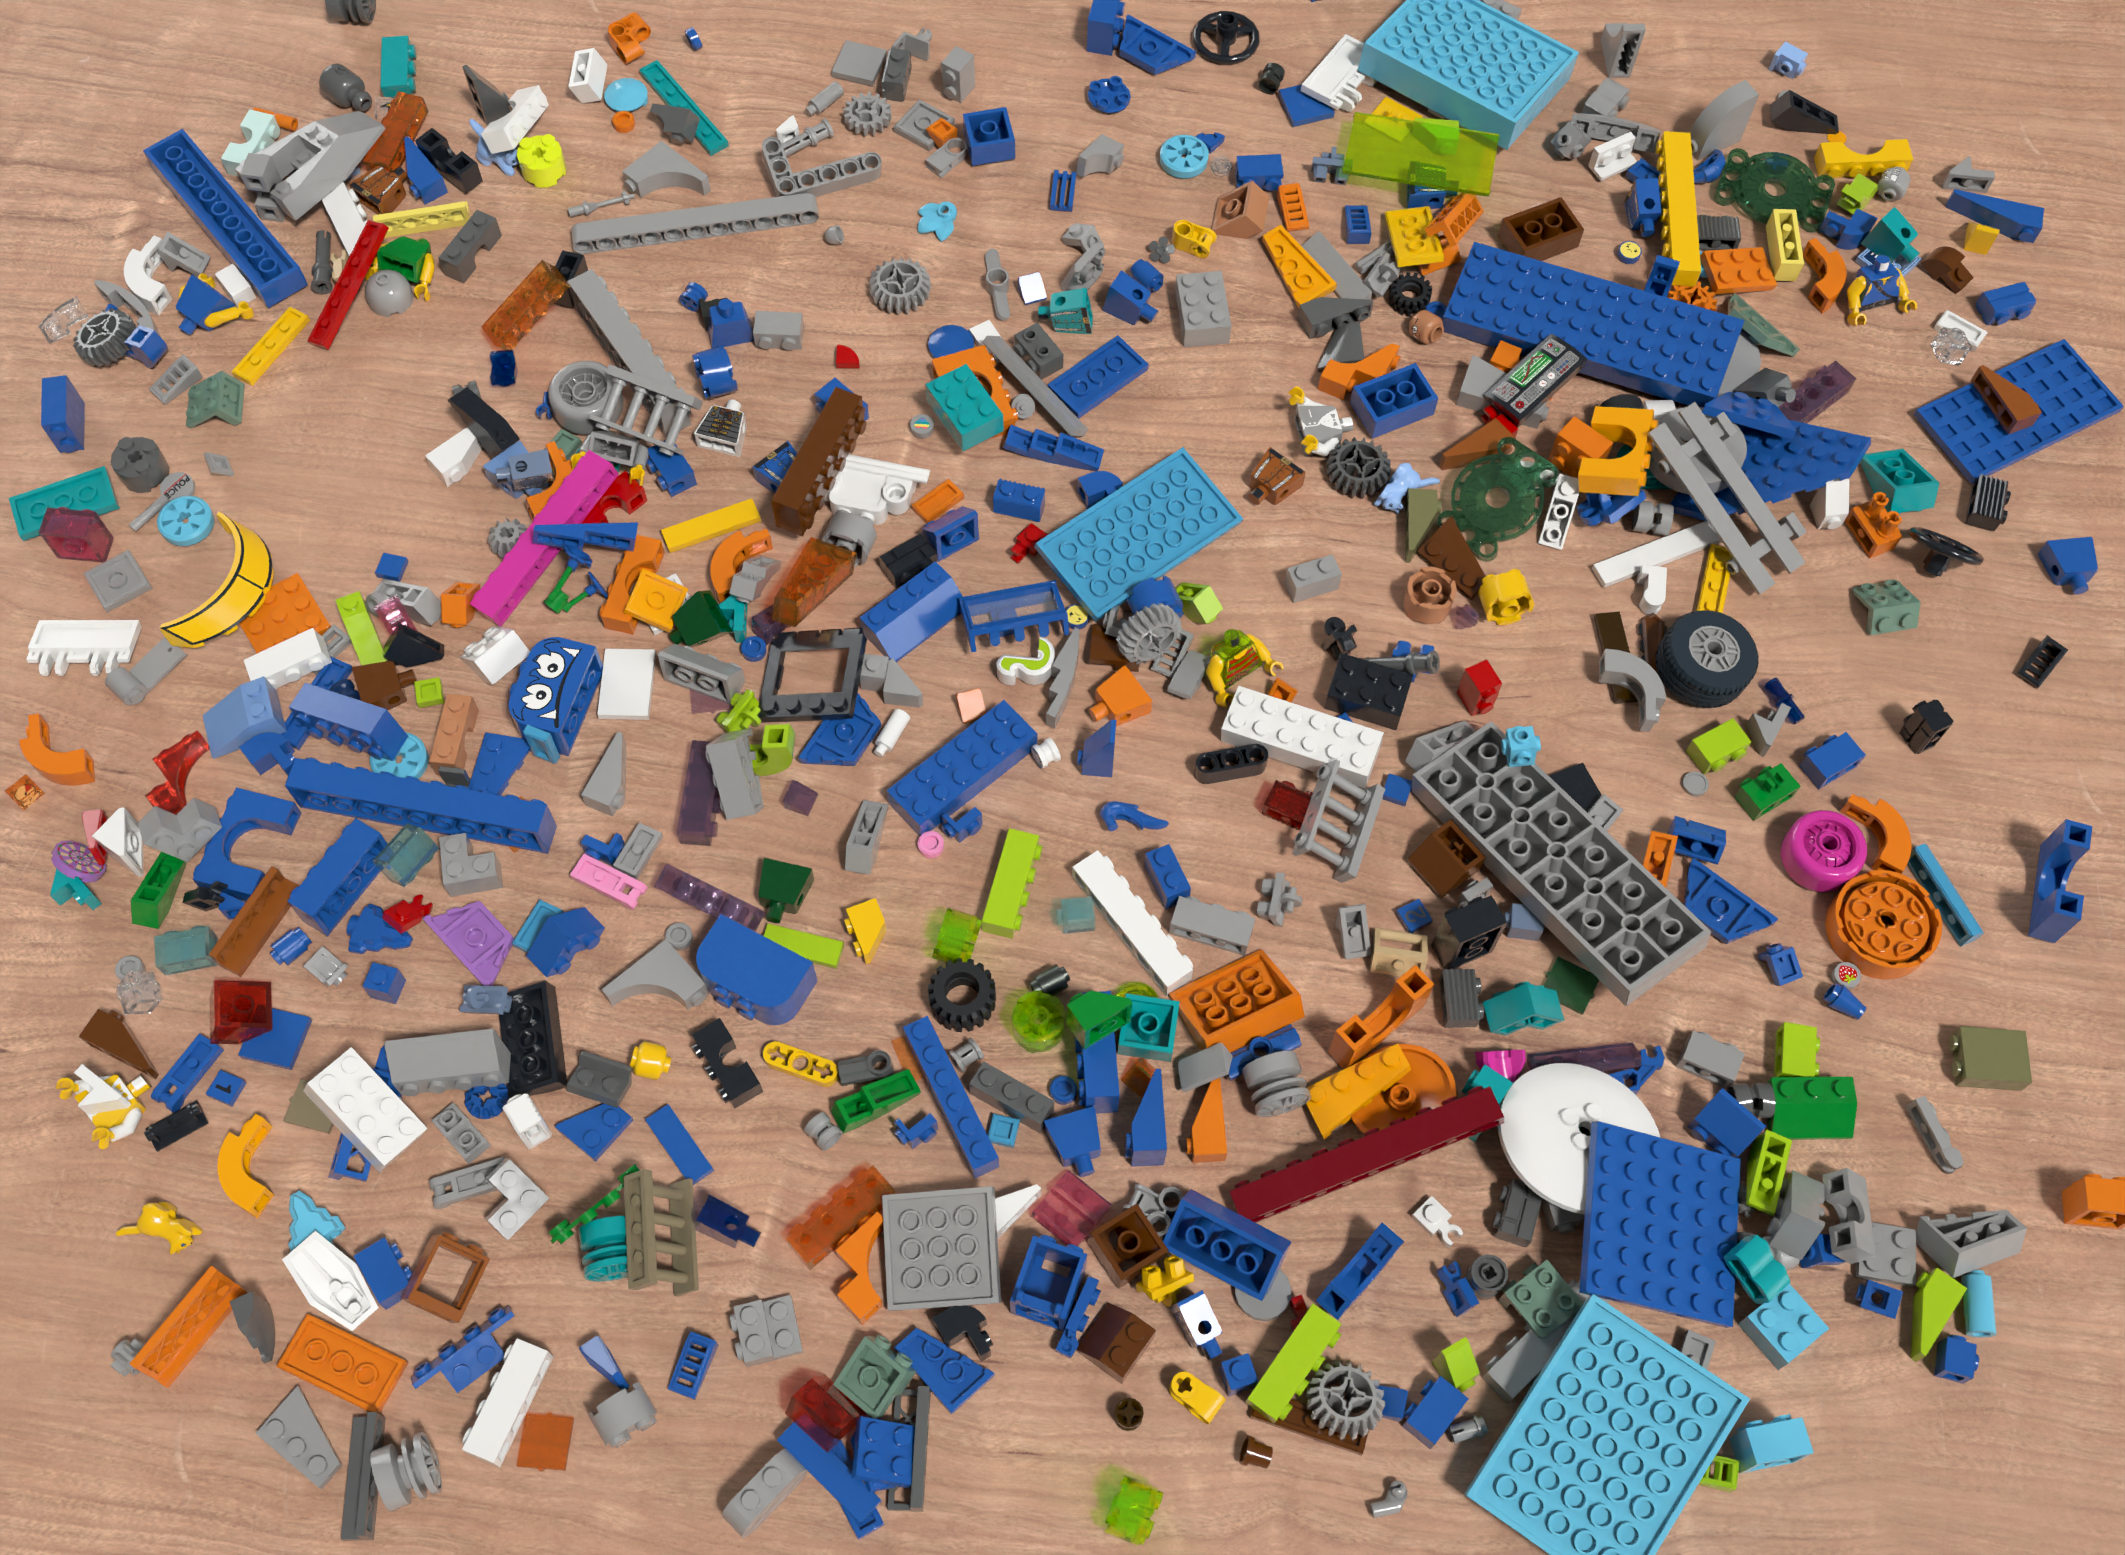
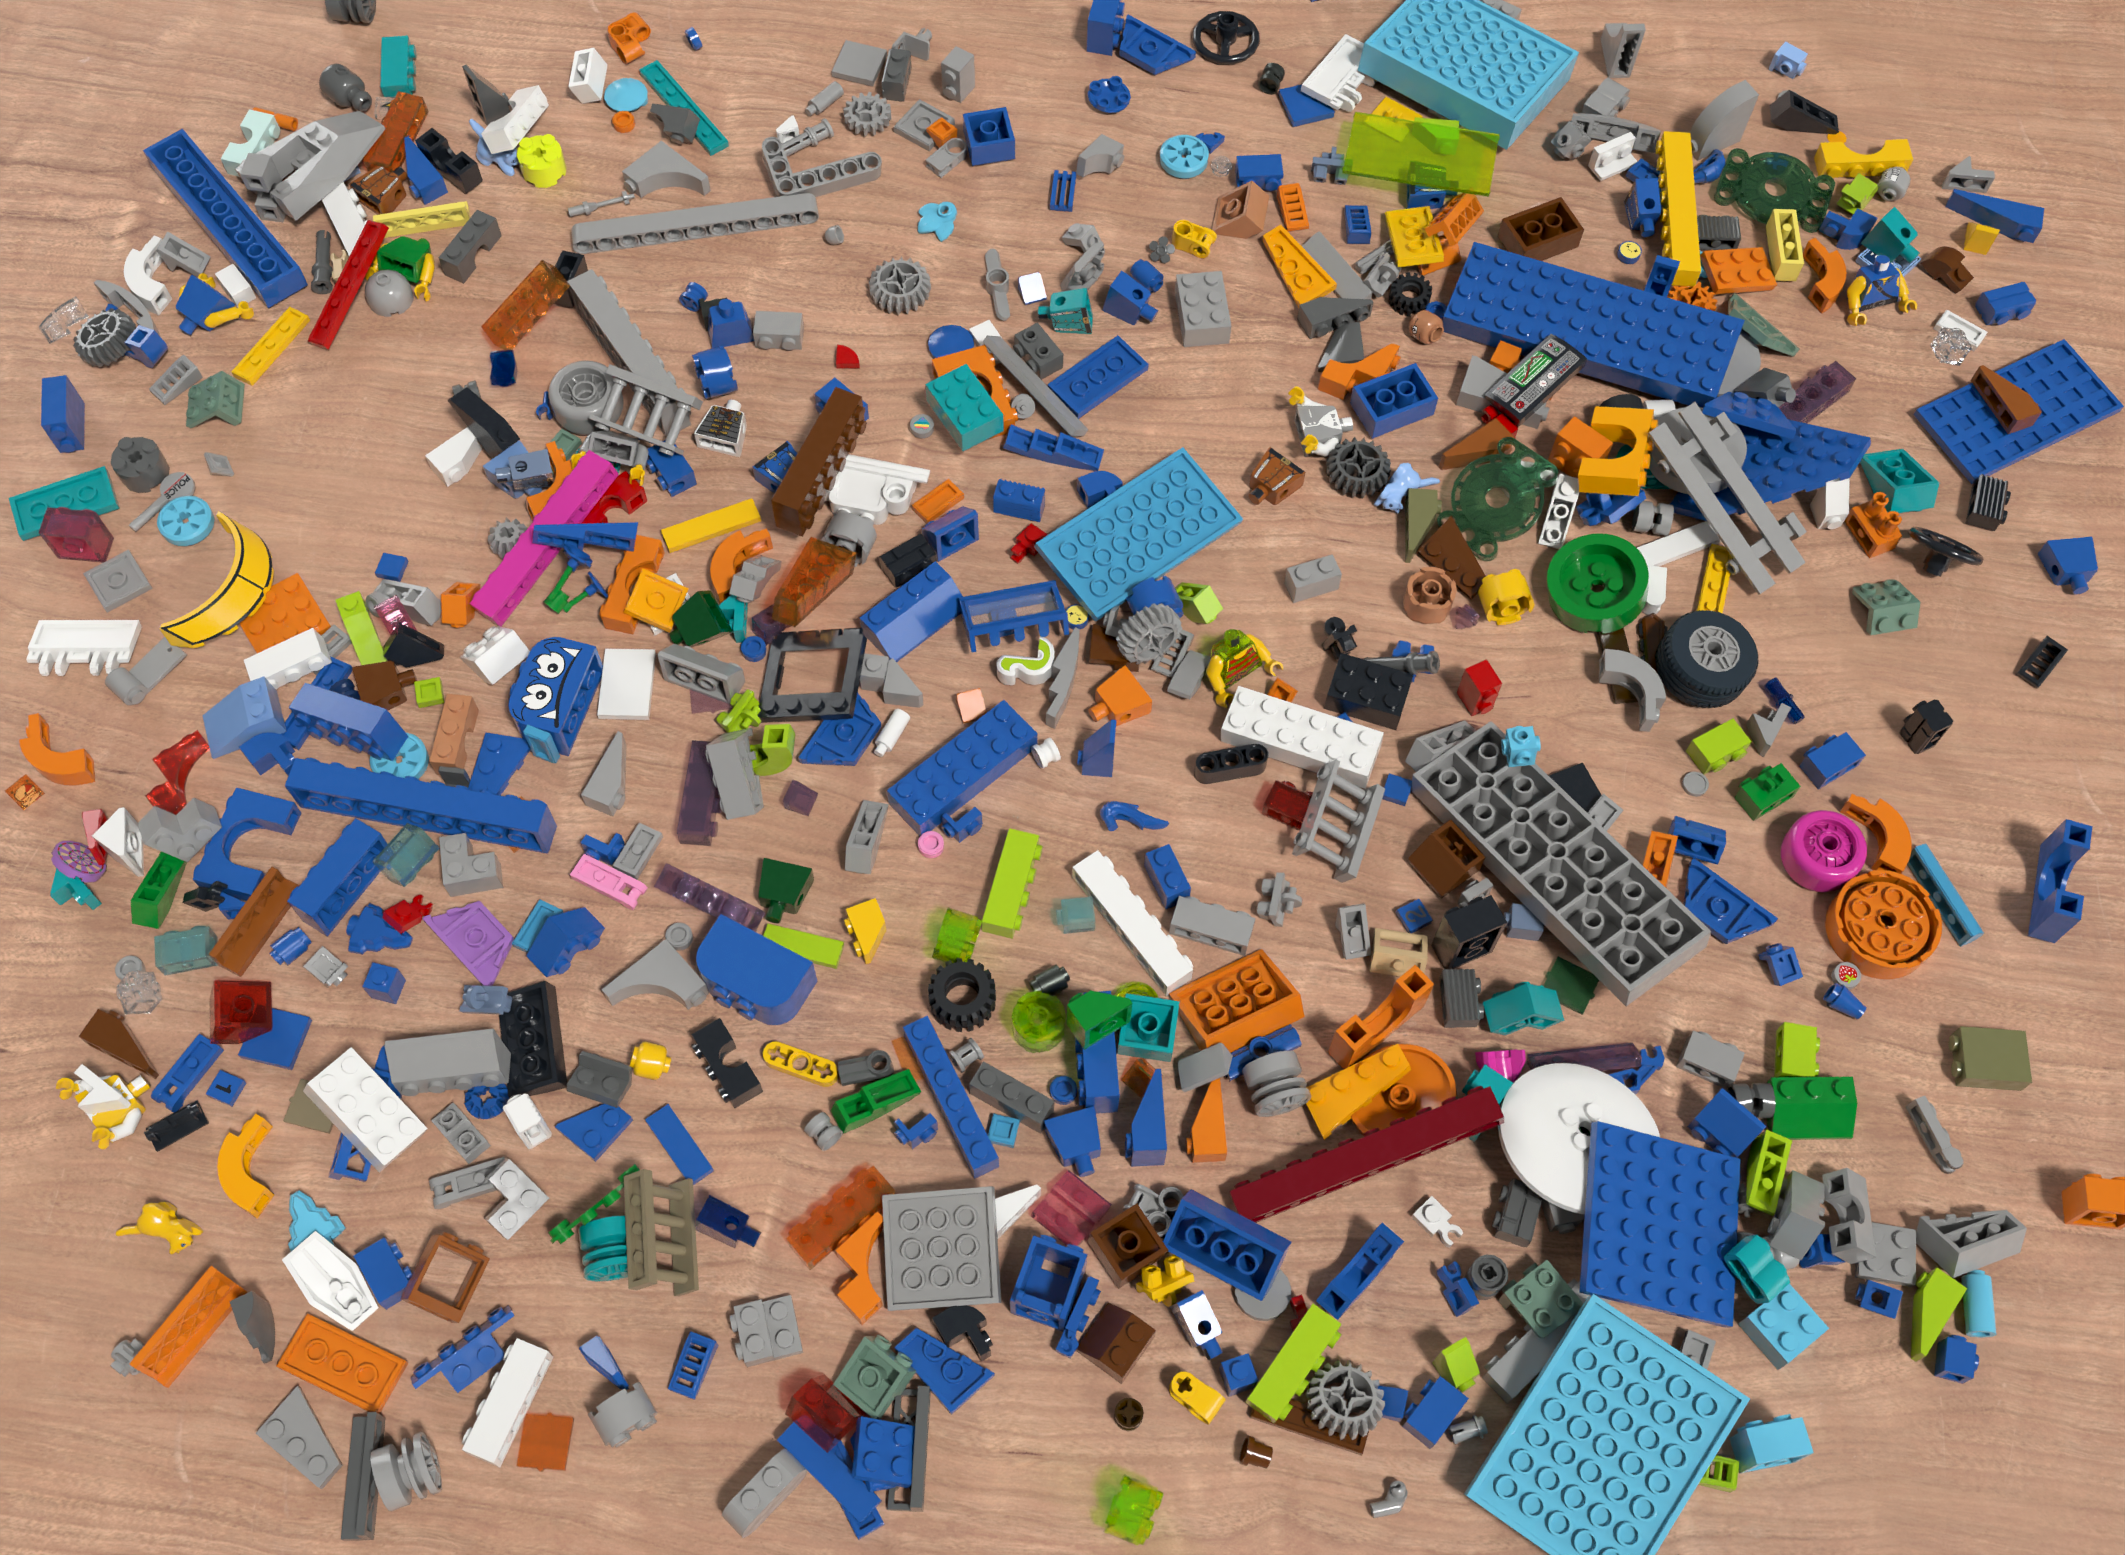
(1594, 561): none -> green brick

